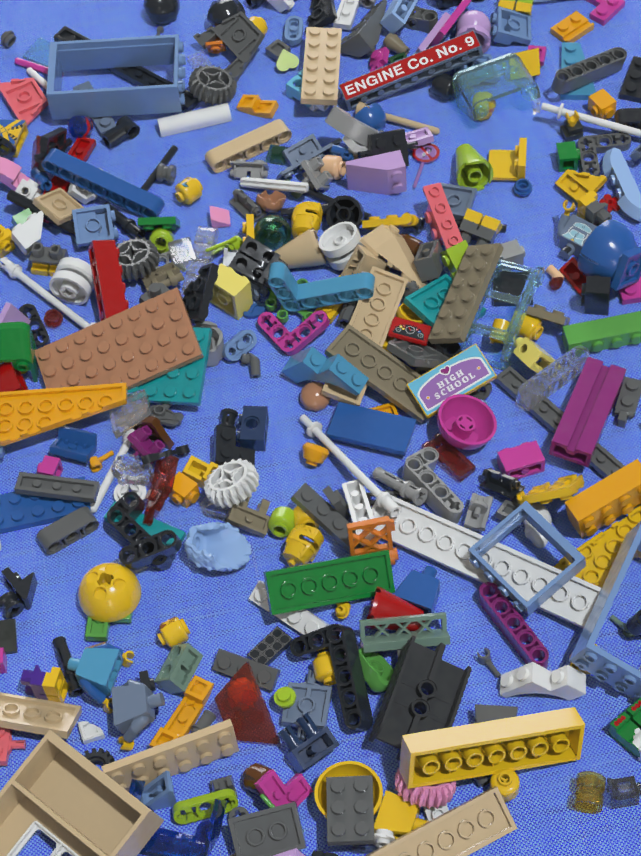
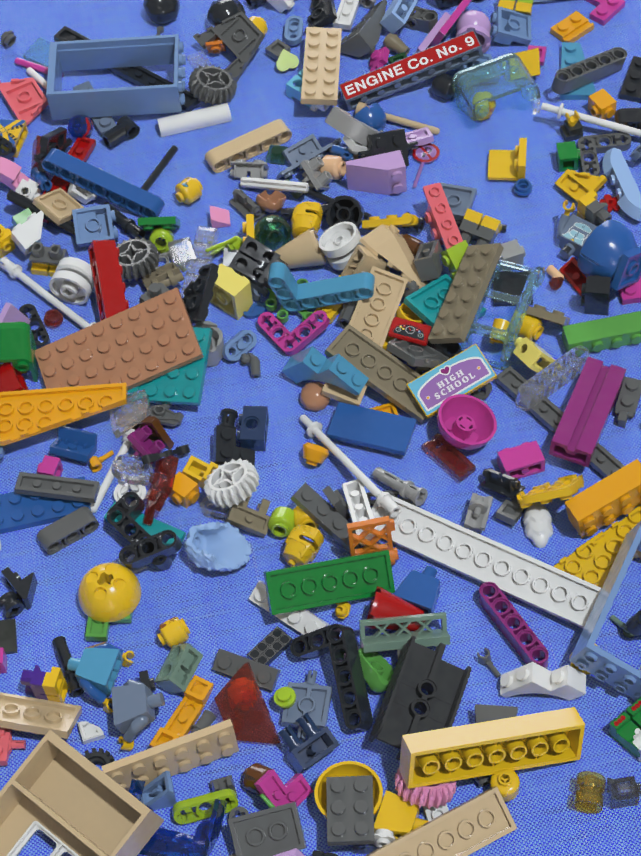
(166, 173): dark grey wheel -> none
(255, 106): light orange slope -> none
(323, 669): yellow head -> none
(441, 499): light grey beam -> none
(472, 168): lime cone -> none
(527, 512): medium blue window -> none

